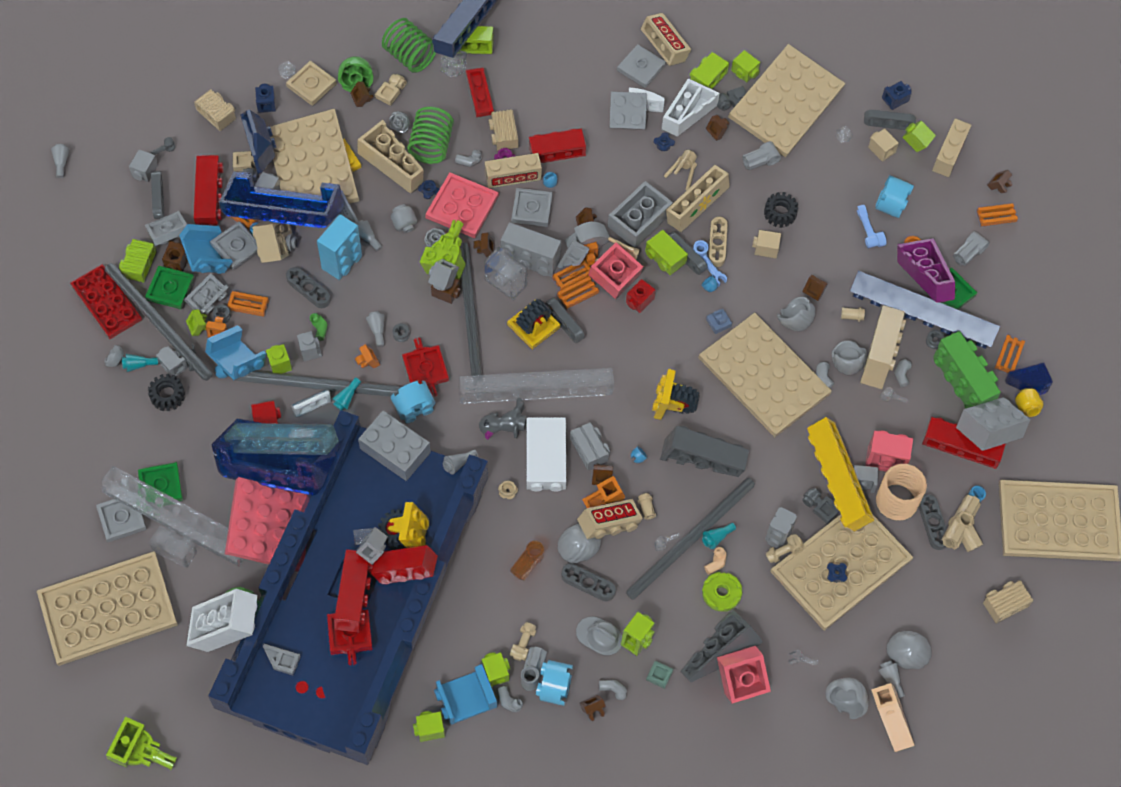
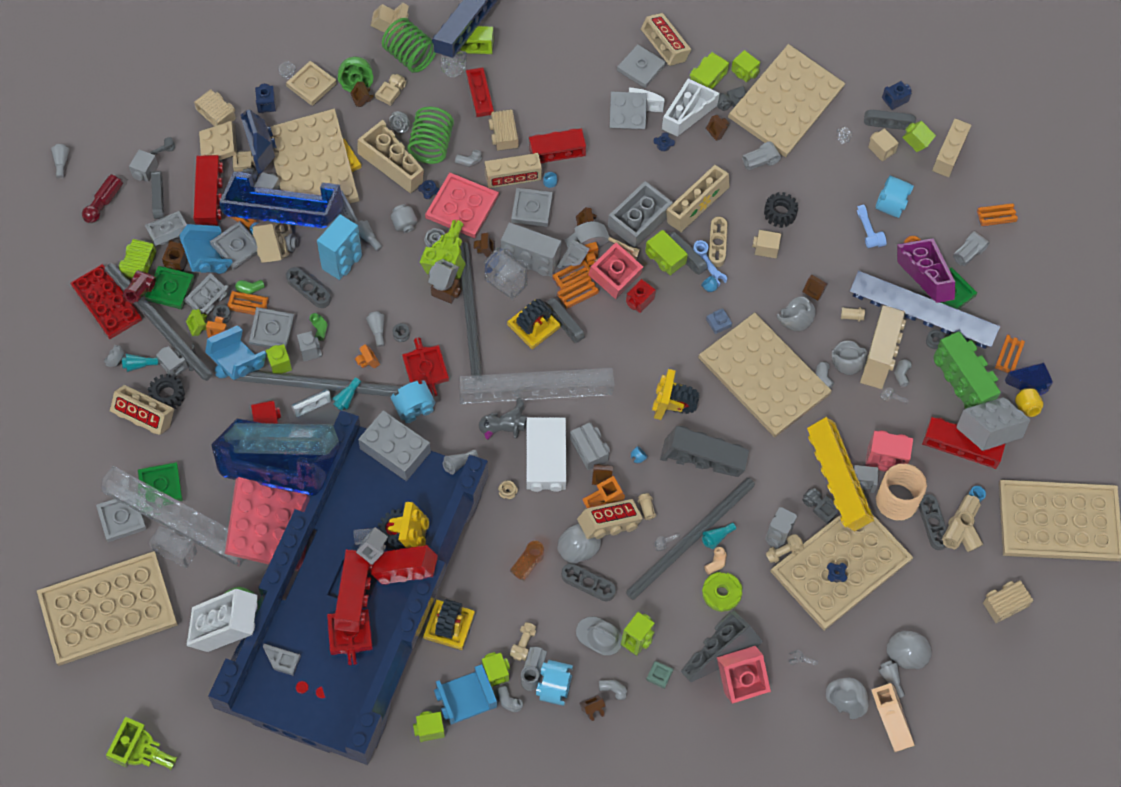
(102, 198): none -> dark red piece
(141, 283): none -> dark red piece
(141, 410): none -> tan brick
(219, 140): none -> tan plate
(248, 287): none -> bright green arm
(271, 328): none -> light grey plate
(385, 16): none -> tan brick
(449, 624): none -> plate
(503, 152): magenta plate -> none
(685, 161): tan plant -> none
(999, 180): reddish brown tile -> none

